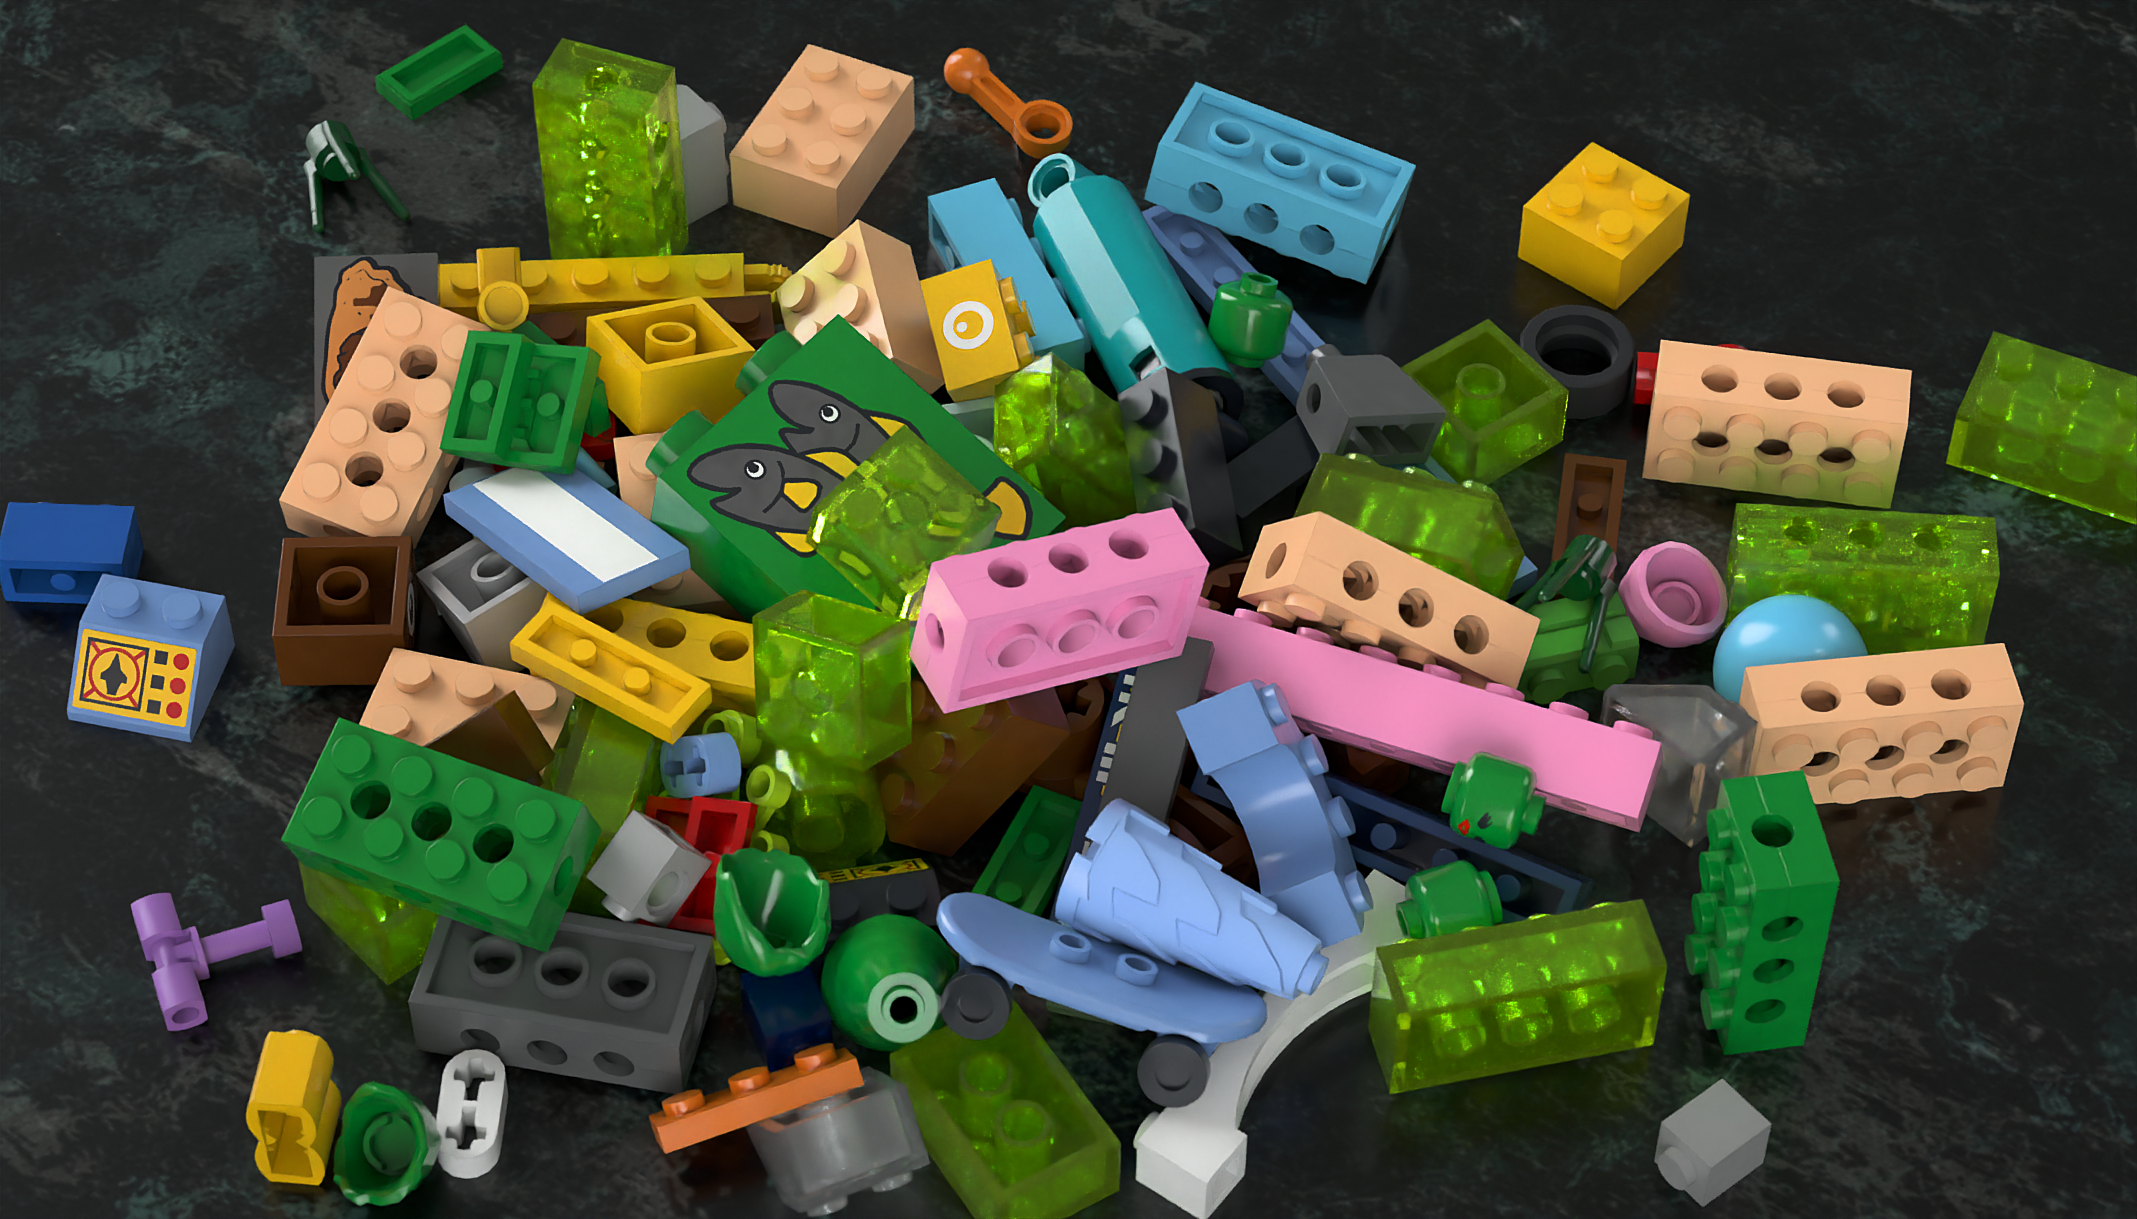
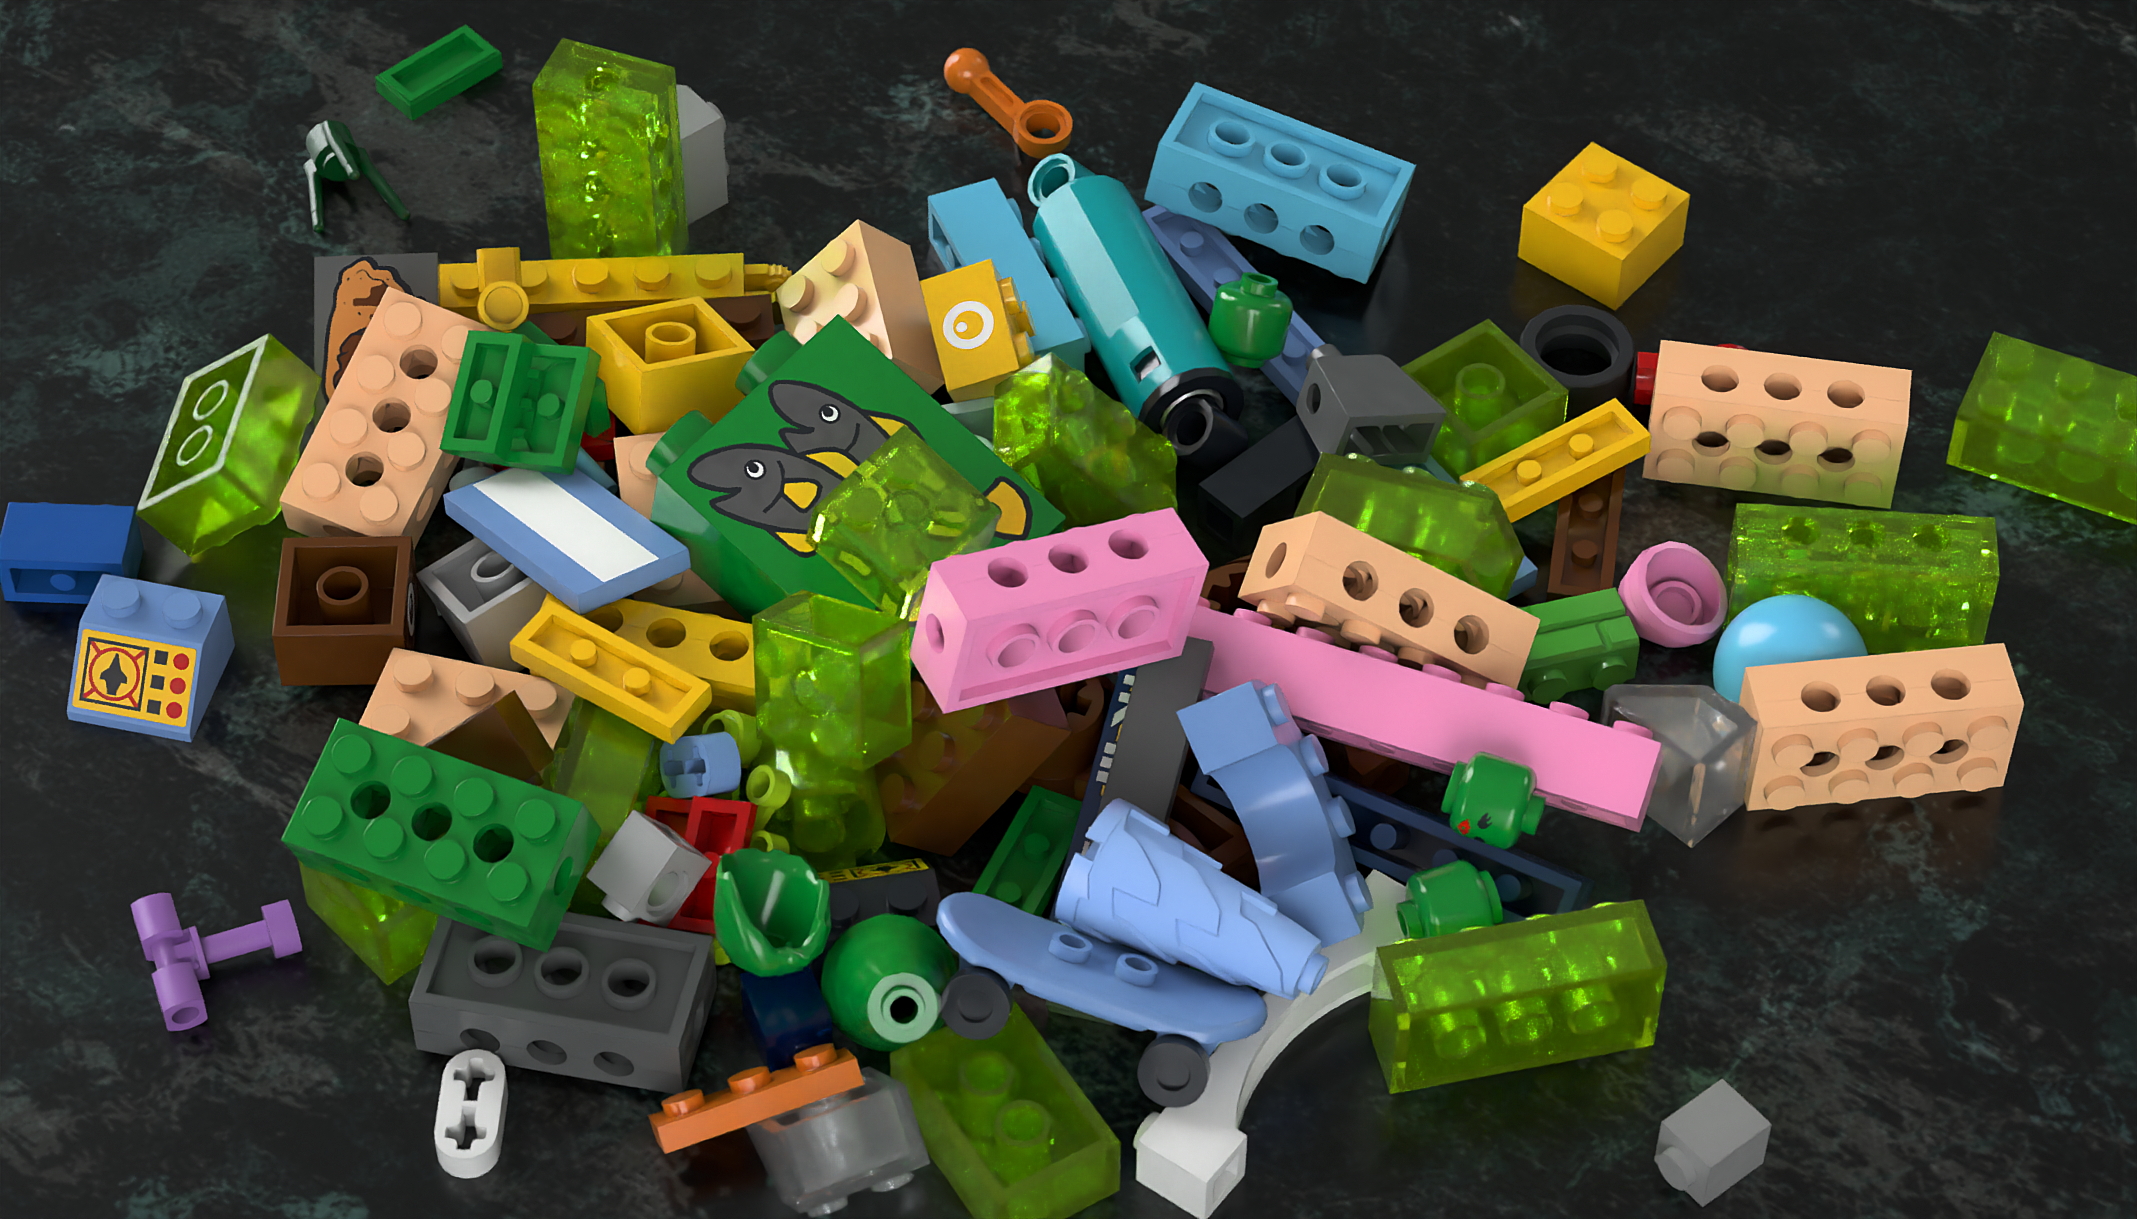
(230, 446): none -> clear neon green brick
(294, 1107): yellow brick -> none
(384, 1145): green hair -> none
(822, 141): light nougat brick -> none
(1181, 459): black brick -> none
(1564, 459): none -> yellow plate
(1579, 575): dark green plant -> none
(1761, 912): green brick -> none

